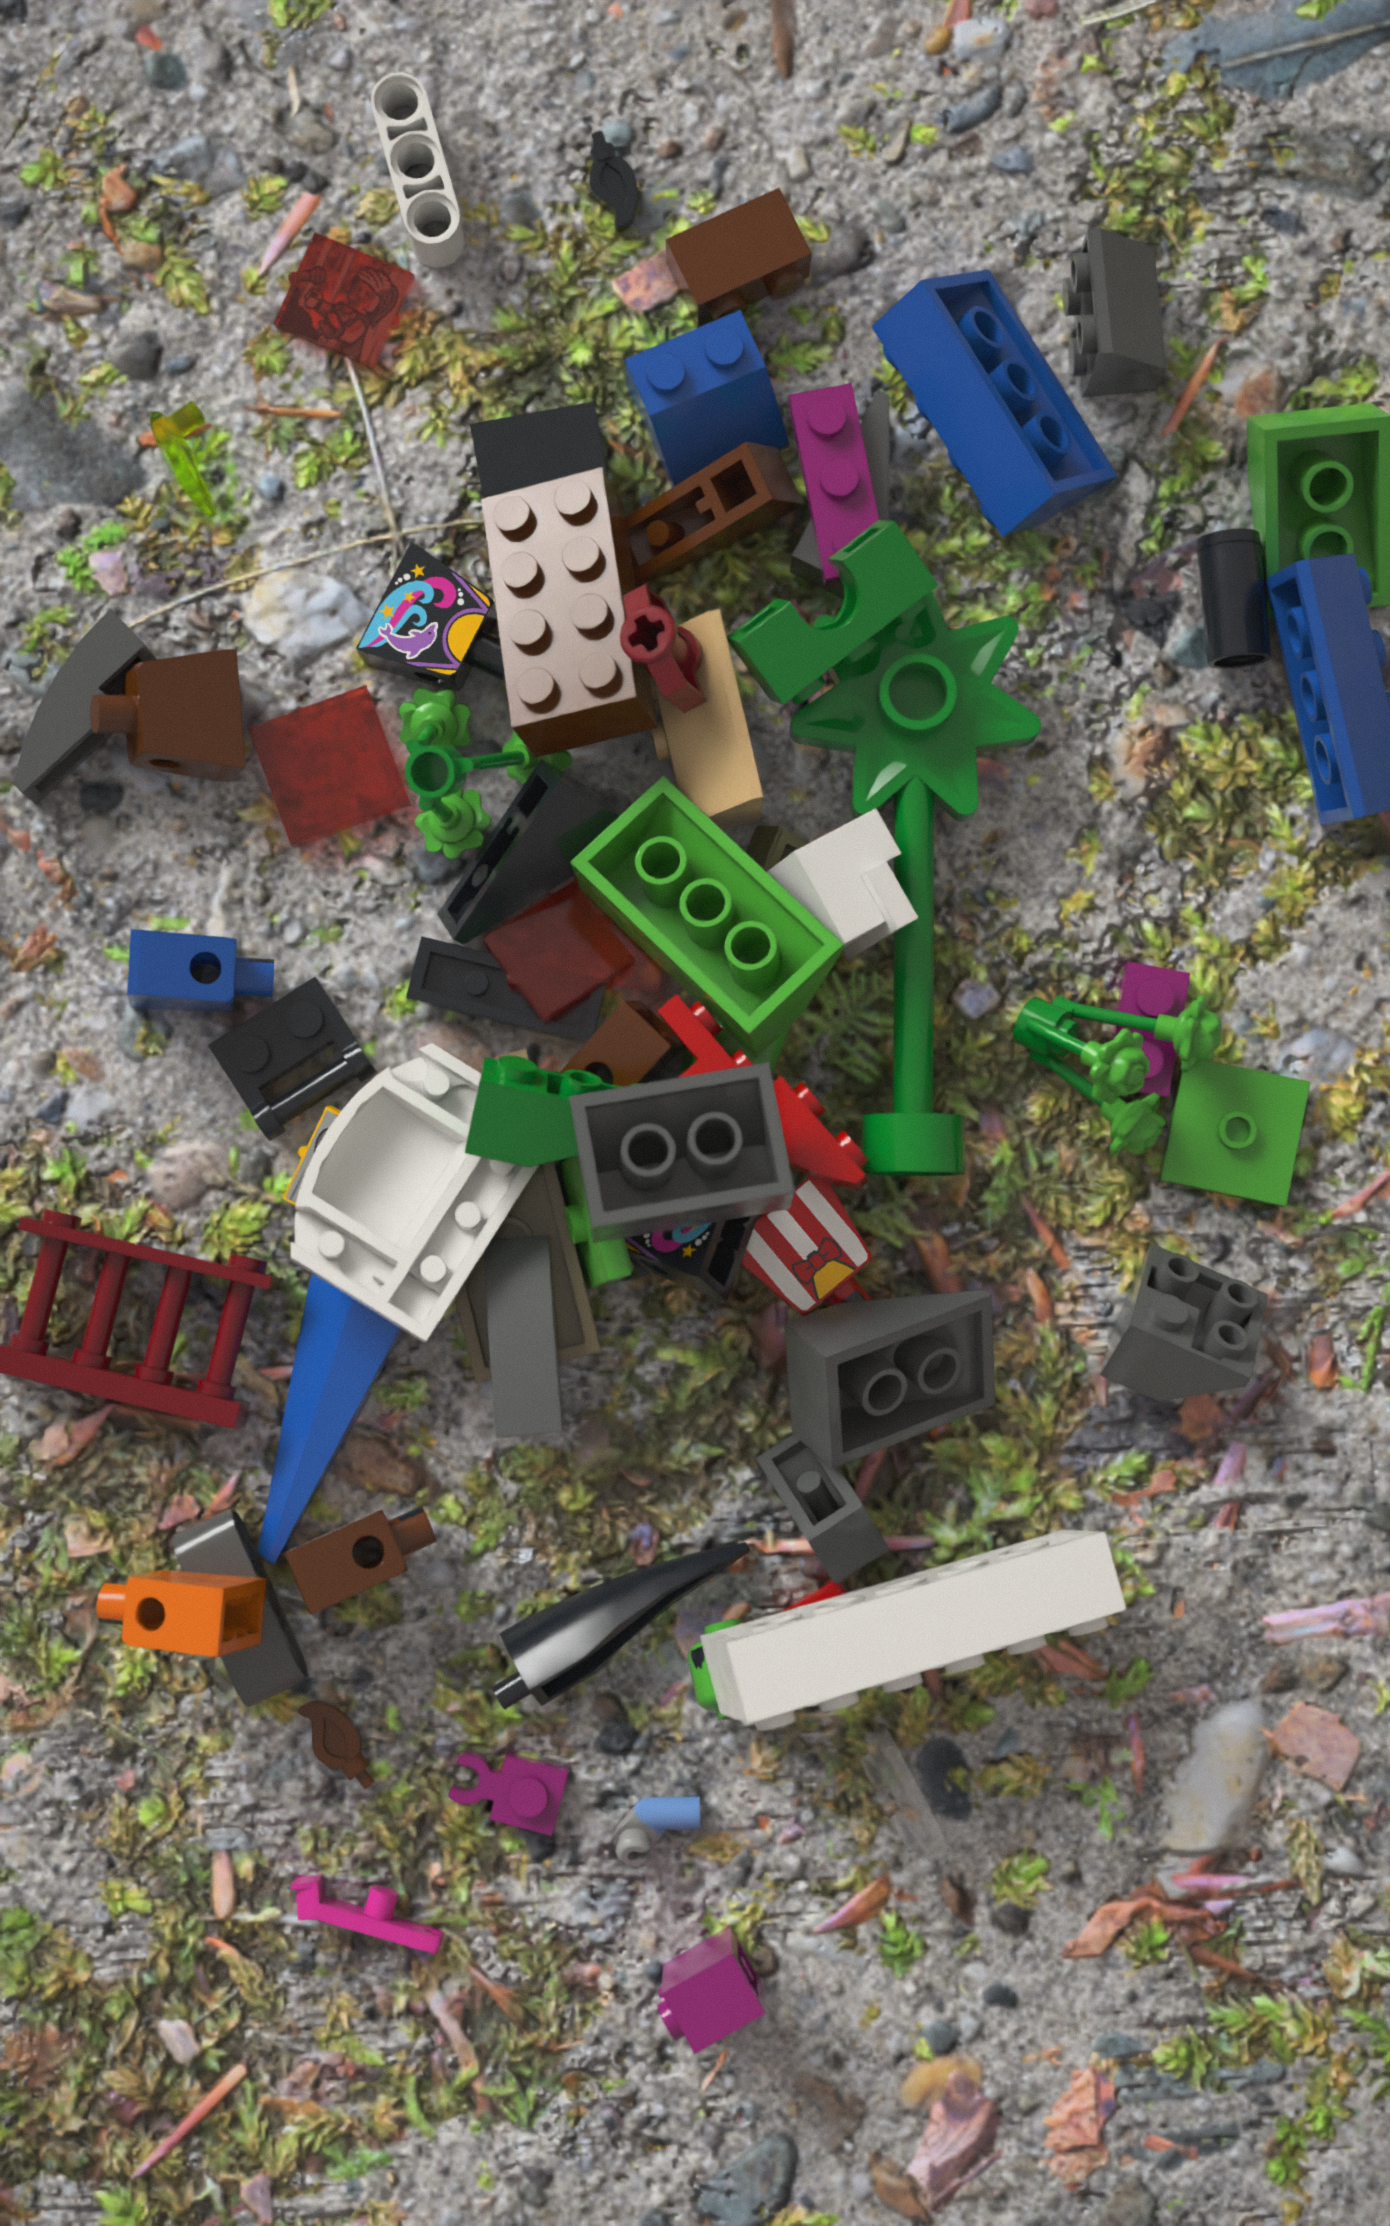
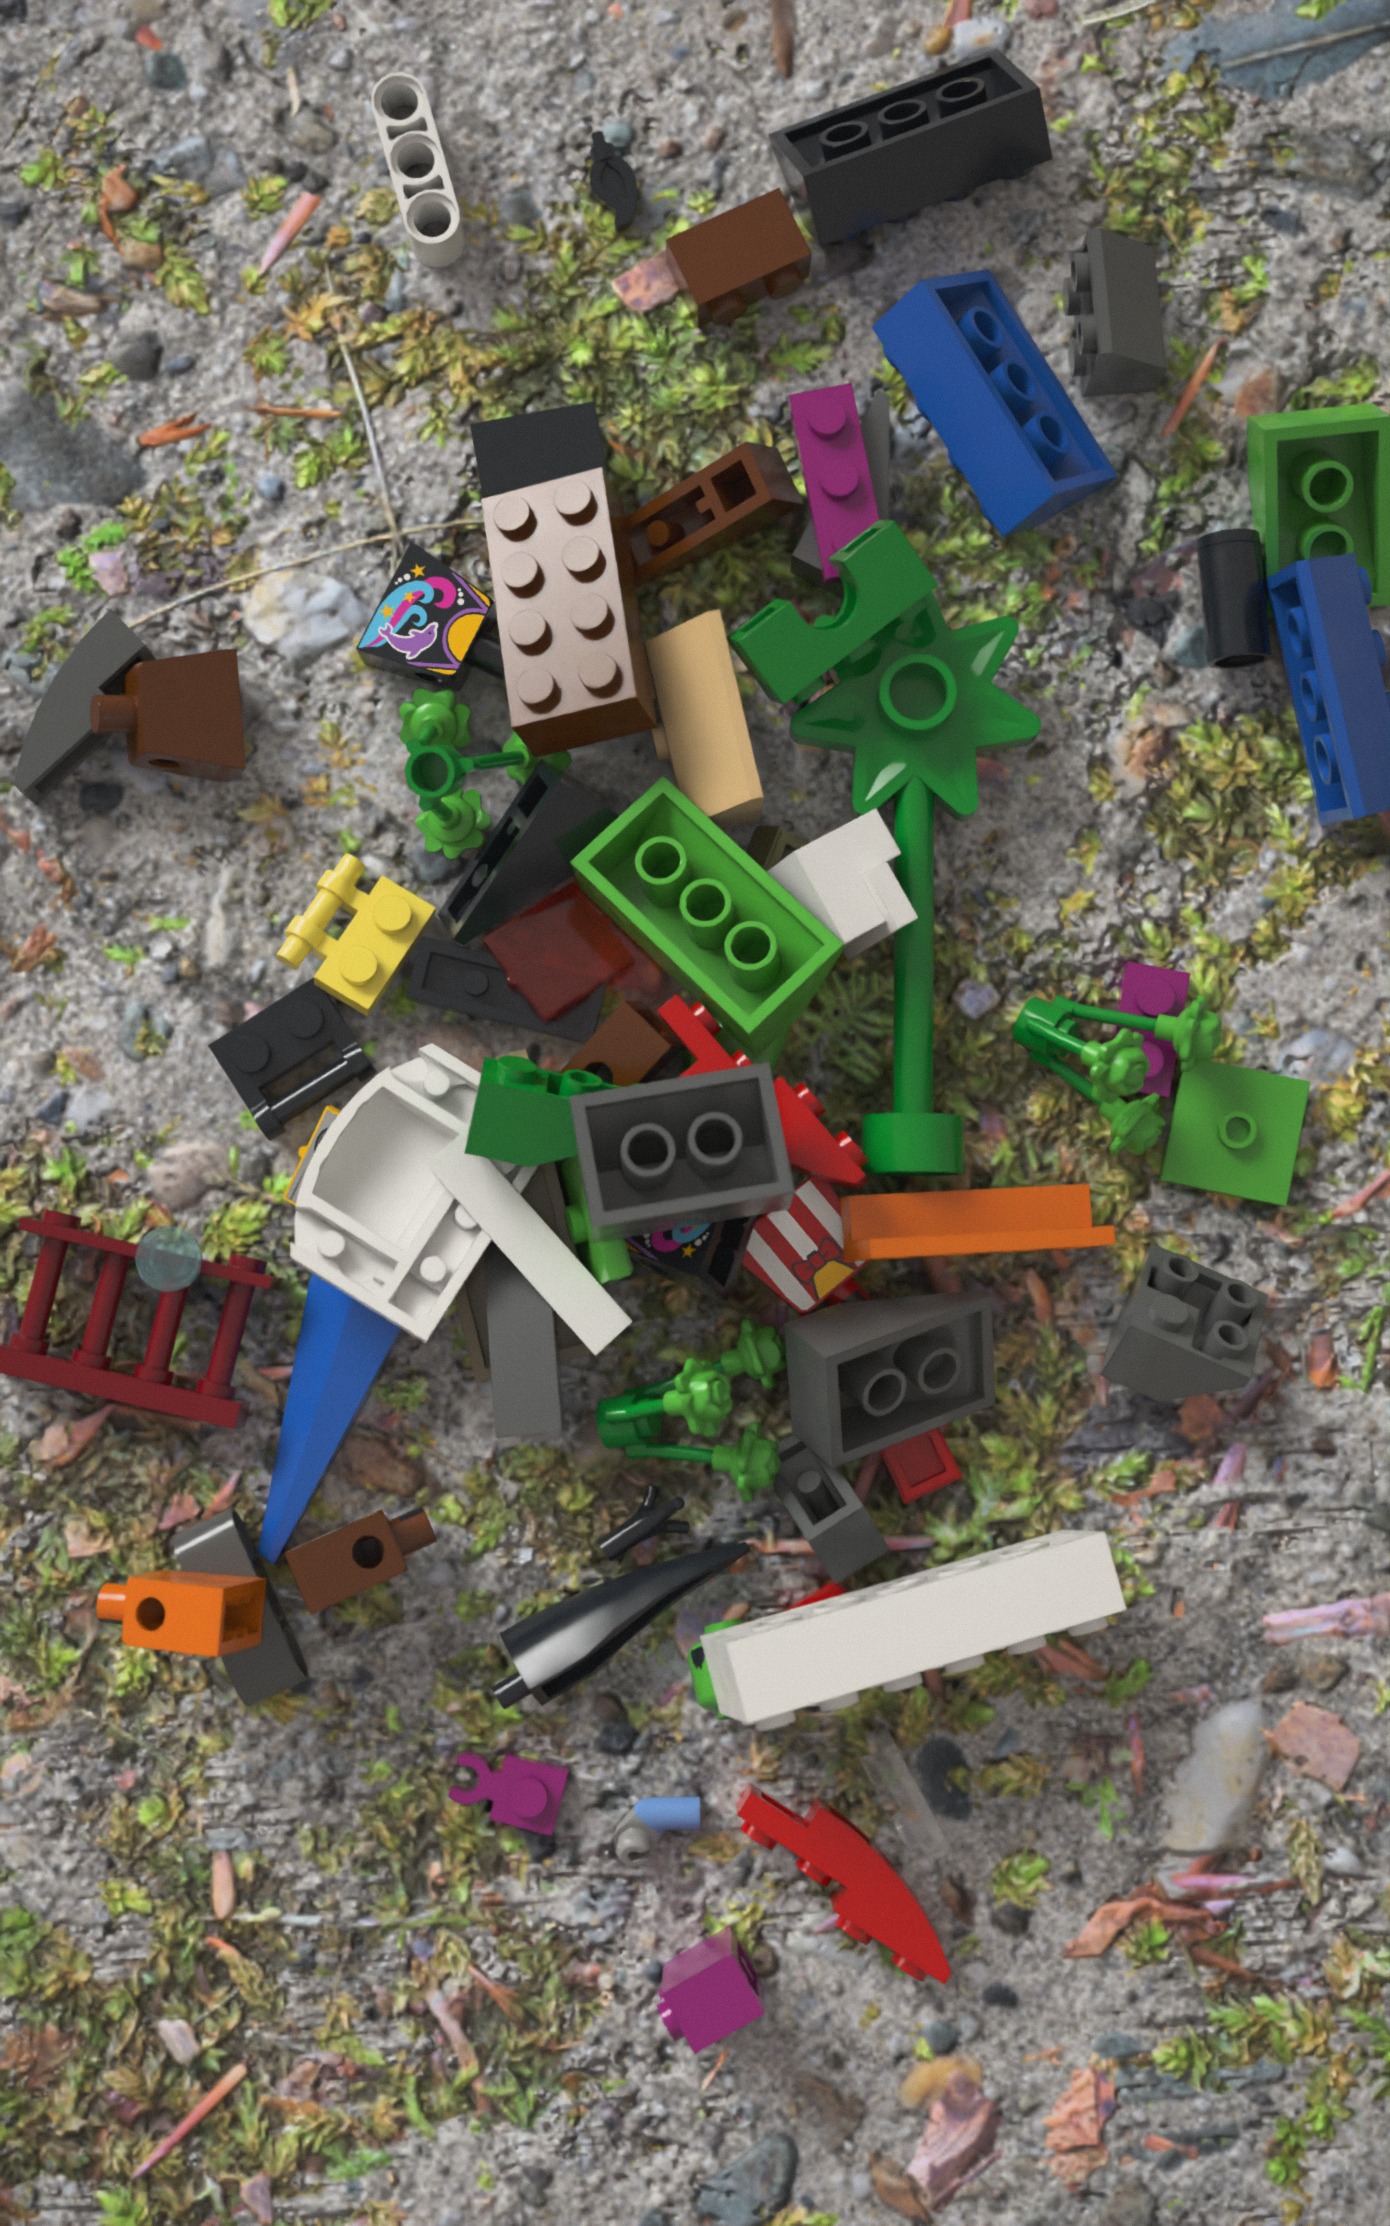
(164, 965): blue torso -> none
(168, 1258): none -> clear light blue plate
(169, 436): clear neon green bar -> none
(329, 766): clear red tile -> none
(337, 1740): reddish brown piece -> none
(344, 300): clear red piece -> none
(372, 946): none -> light yellow plate
(373, 1919): dark pink piece -> none
(530, 1244): none -> white sticker
(644, 1524): none -> black bar
(667, 650): dark red piece -> none
(704, 396): blue slope -> none
(704, 1401): none -> bright green plant
(870, 1891): none -> red slope
(913, 147): none -> black slope
(920, 1465): none -> red tile
(970, 1222): none -> orange fence

